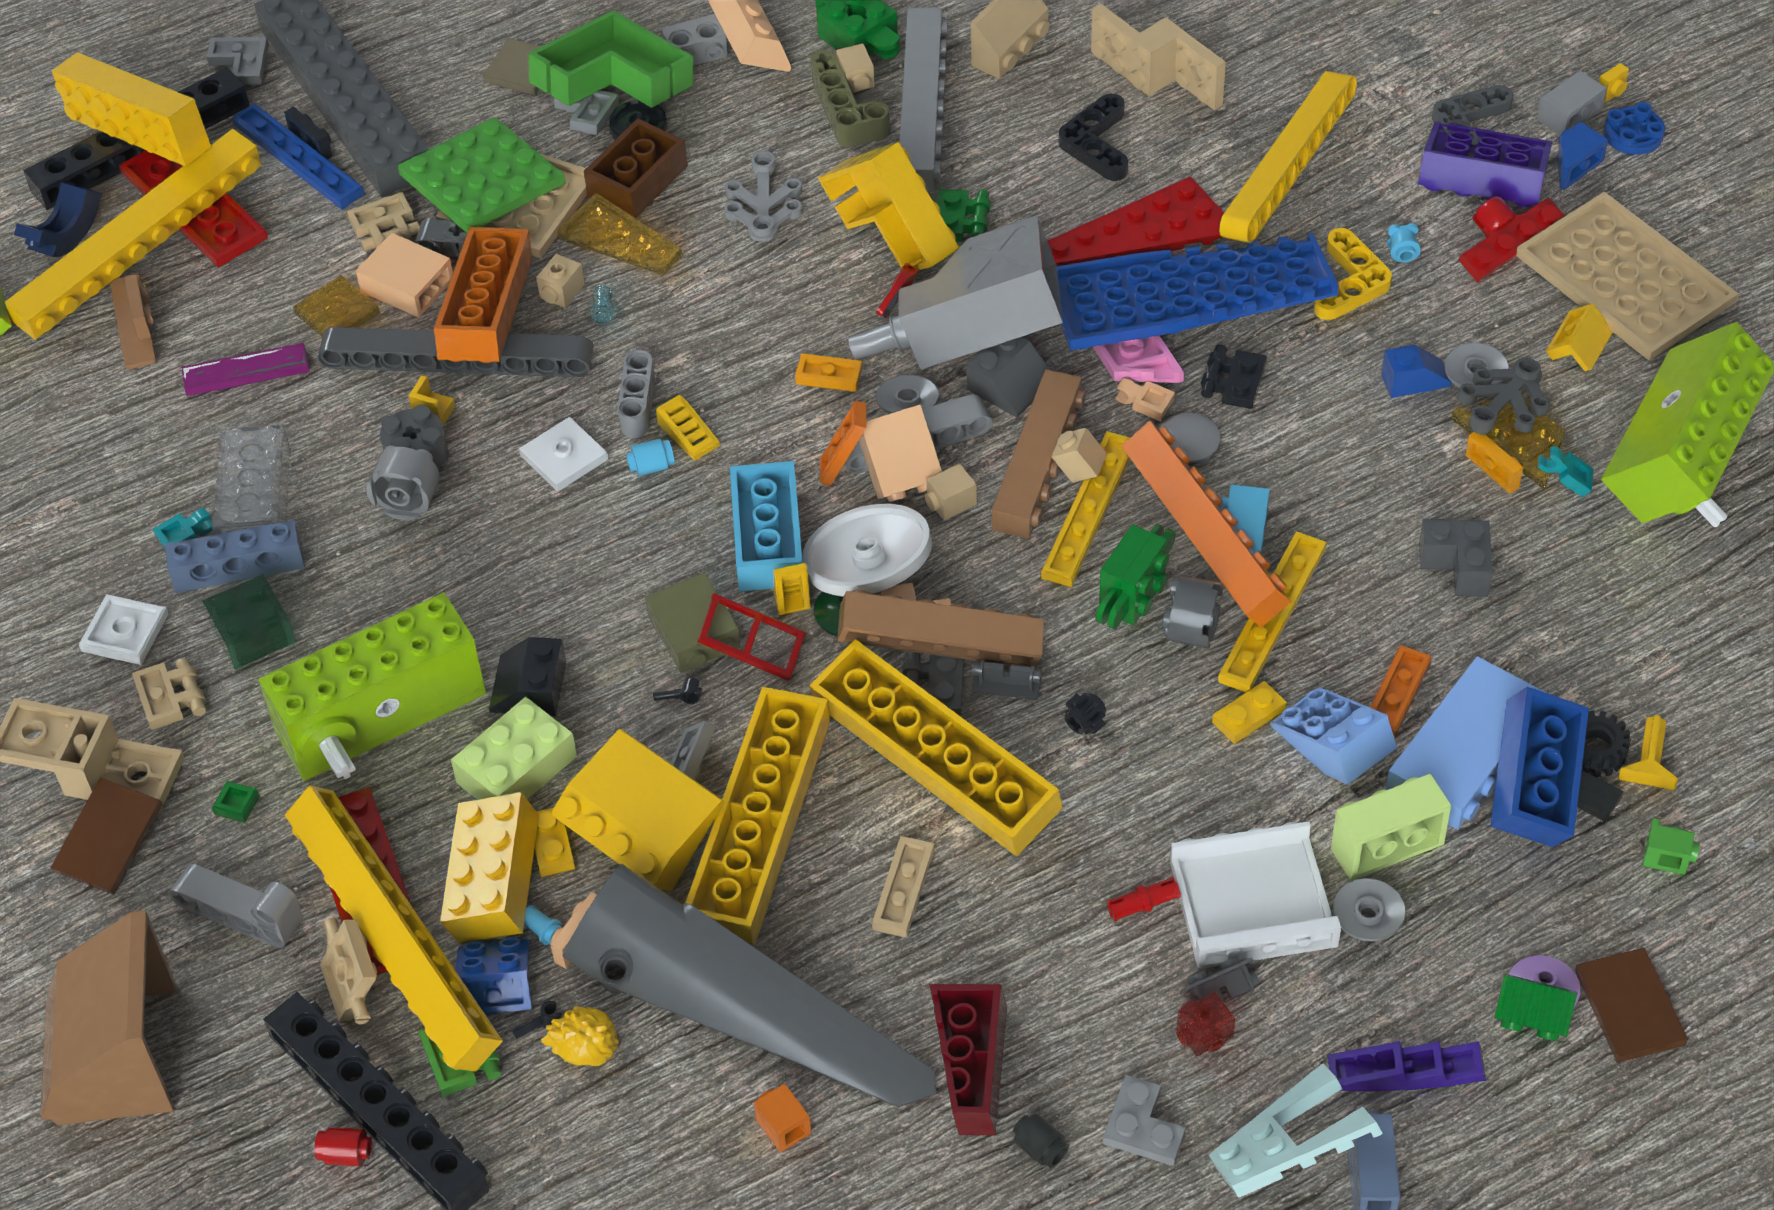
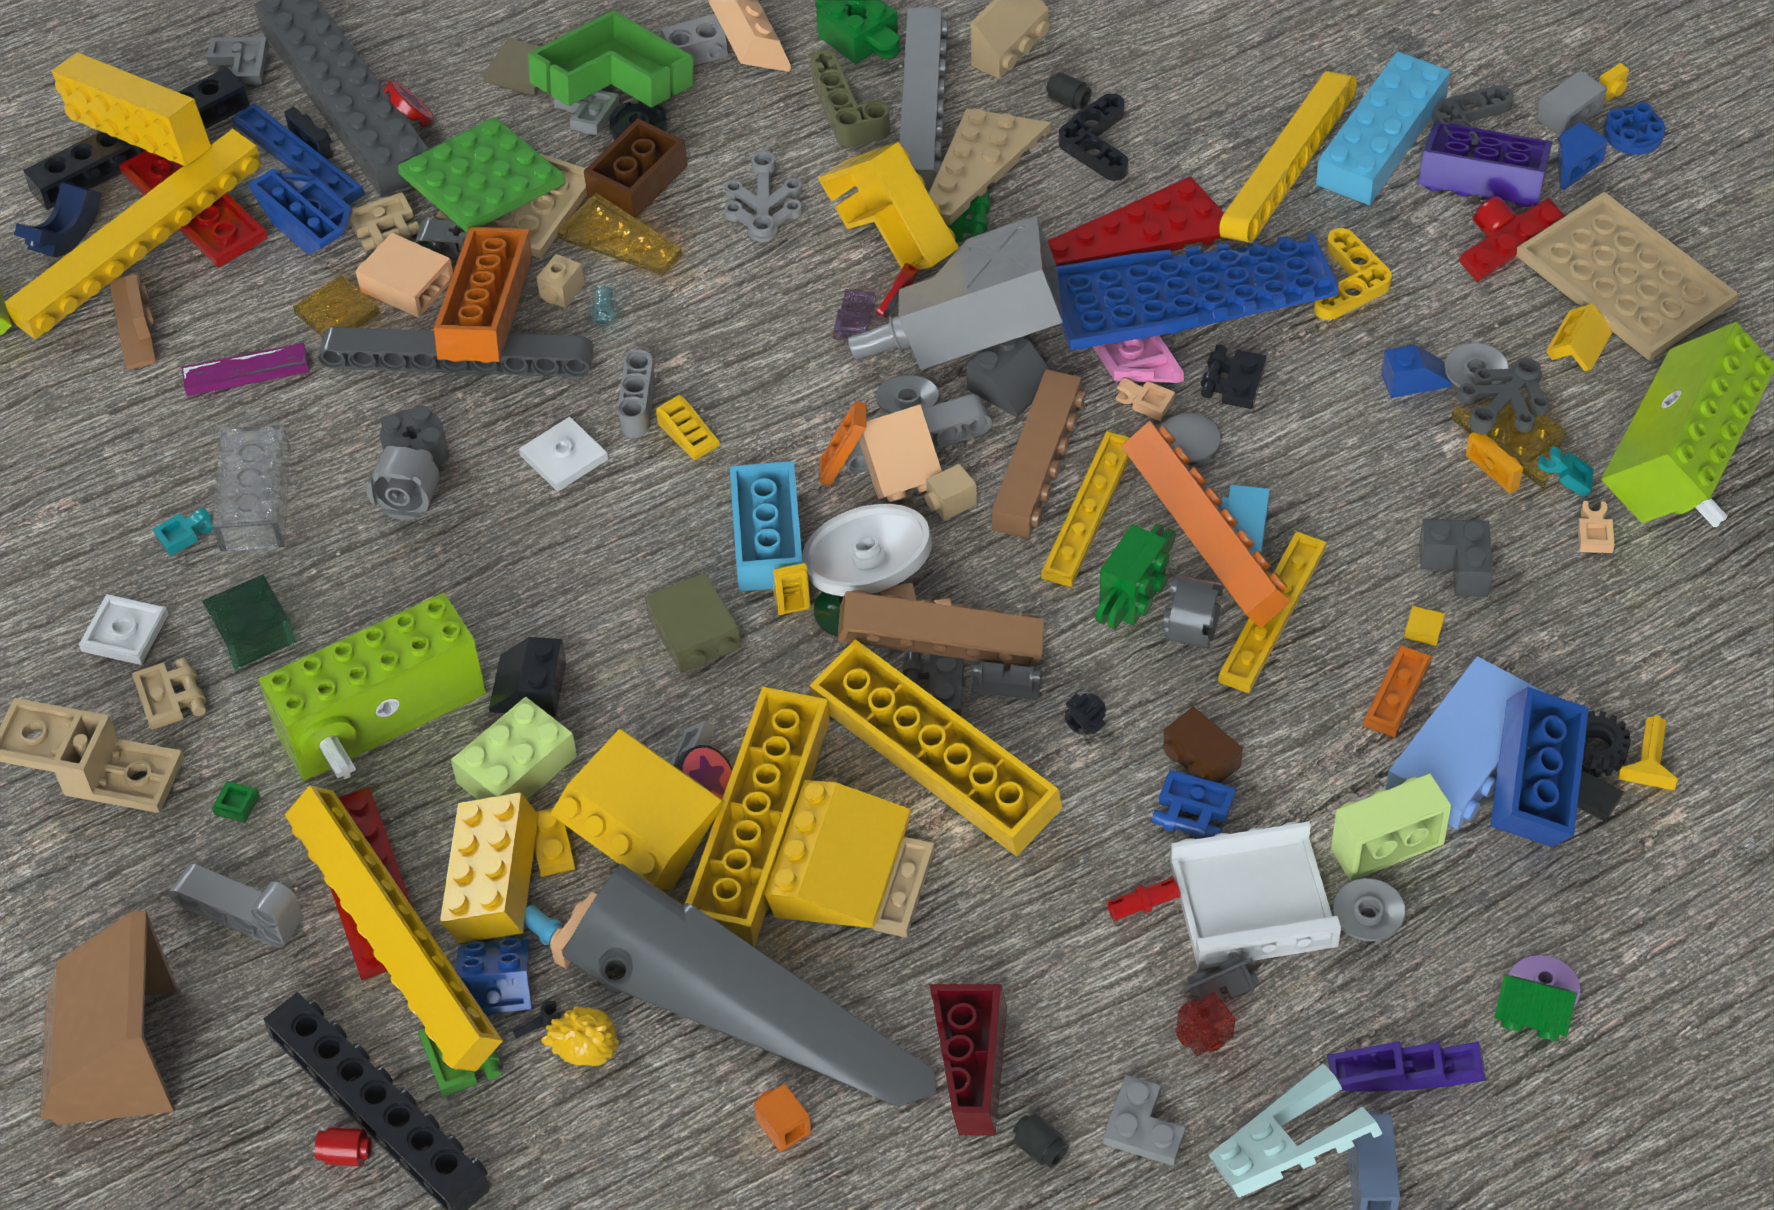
(107, 836): reddish brown tile -> none
(234, 556): sand blue brick -> none
(302, 208): none -> blue wedge
(347, 970): tan plate -> none
(408, 103): none -> red tile
(438, 404): yellow panel -> none
(650, 457): medium azure brick -> none
(689, 693): black hand -> none
(706, 767): none -> tile
(745, 654): red window -> none
(828, 372): light orange plate -> none
(836, 856): none -> yellow slope
(854, 314): none -> clear purple slope
(856, 67): tan brick -> none
(981, 154): none -> tan wing
(1068, 91): none -> pearl dark grey brick
(1079, 455): tan brick -> none
(1158, 56): tan bracket -> none
(1197, 797): none -> blue plate
(1202, 747): none -> reddish brown brick
(1249, 712): yellow plate -> none
(1336, 734): light blue slope -> none
(1382, 128): none -> medium azure brick
(1403, 242): medium azure brick -> none
(1424, 625): none -> yellow tile
(1595, 531): none -> light nougat plate
(1631, 1005): reddish brown tile -> none
(1670, 848): bright green brick -> none

